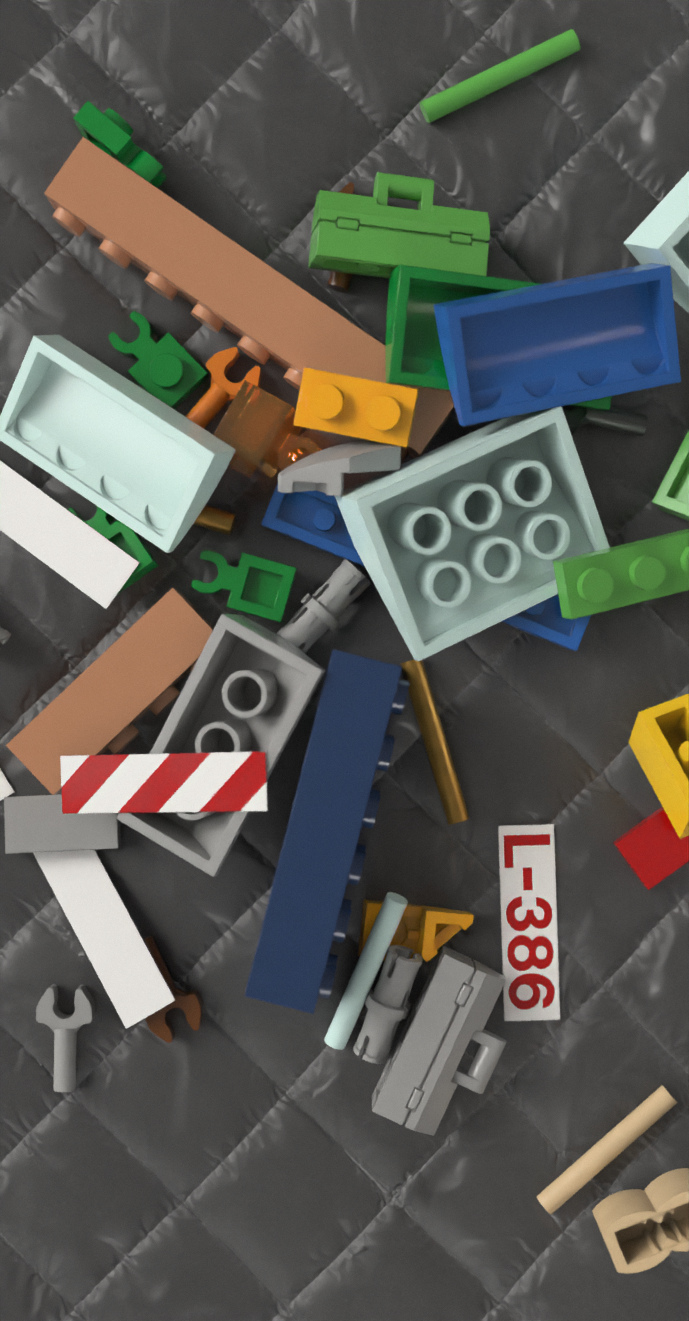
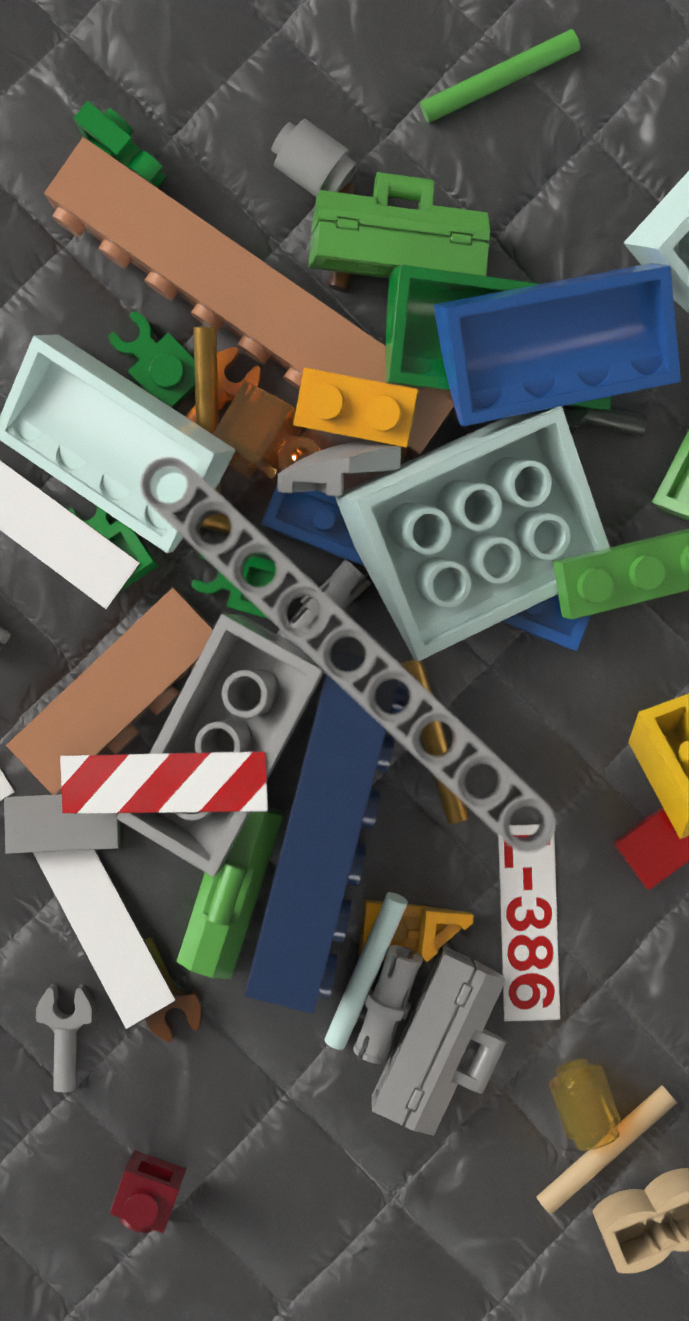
(147, 1193): none -> dark red brick
(206, 380): none -> pearl gold bar
(229, 899): none -> bright green piece
(288, 584): none -> light grey beam
(312, 158): none -> light grey brick
(585, 1104): none -> clear yellow brick

